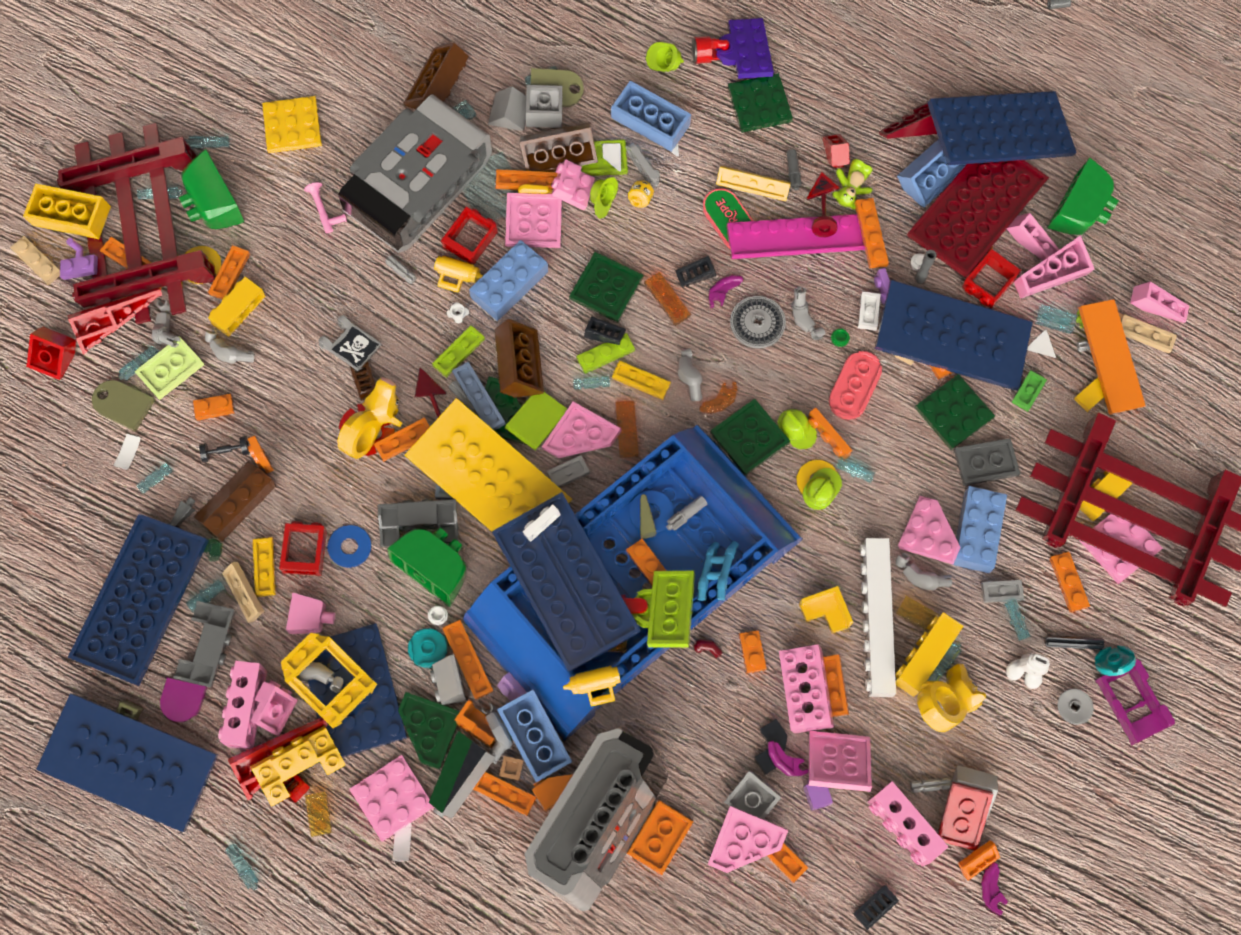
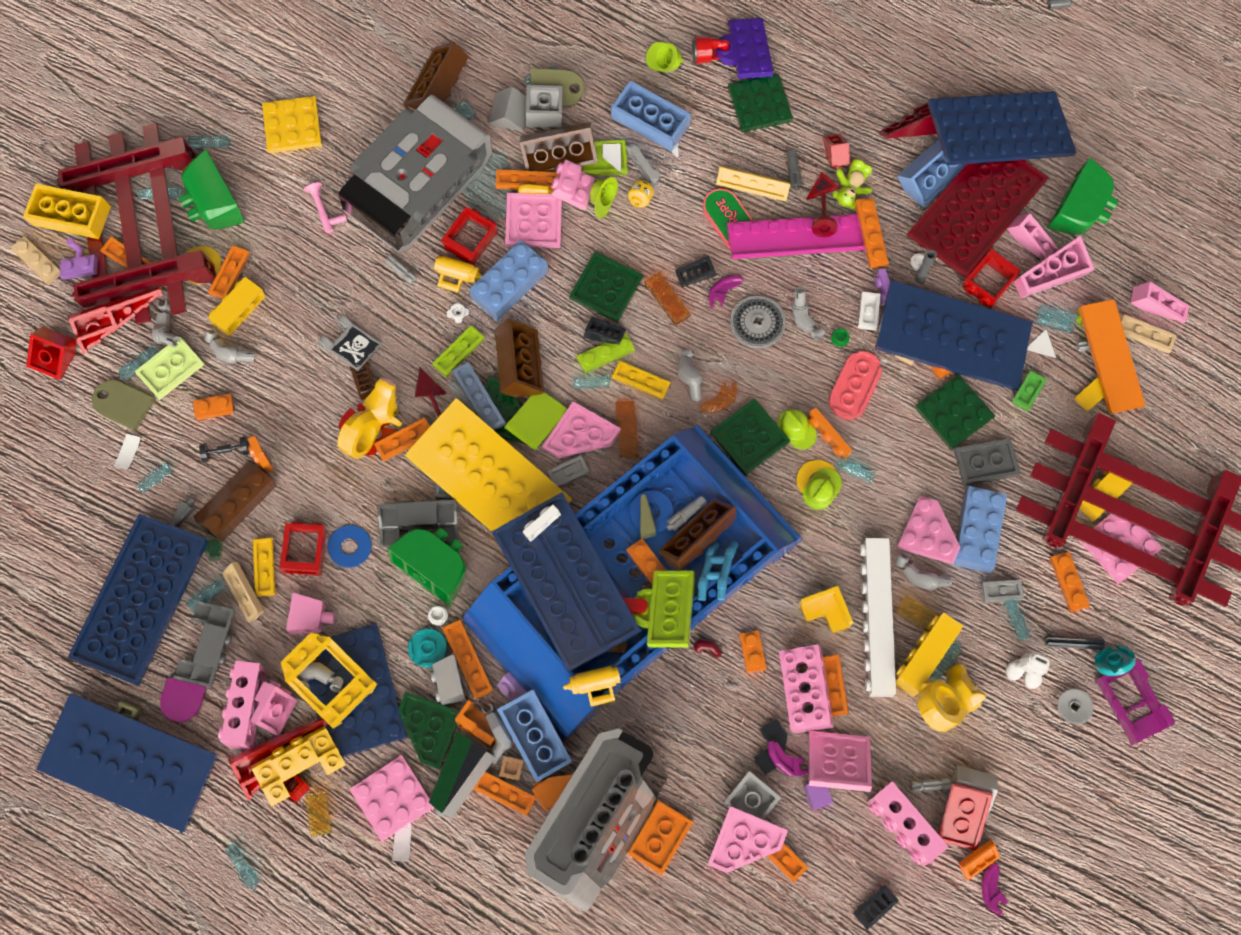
(698, 534): none -> reddish brown slope

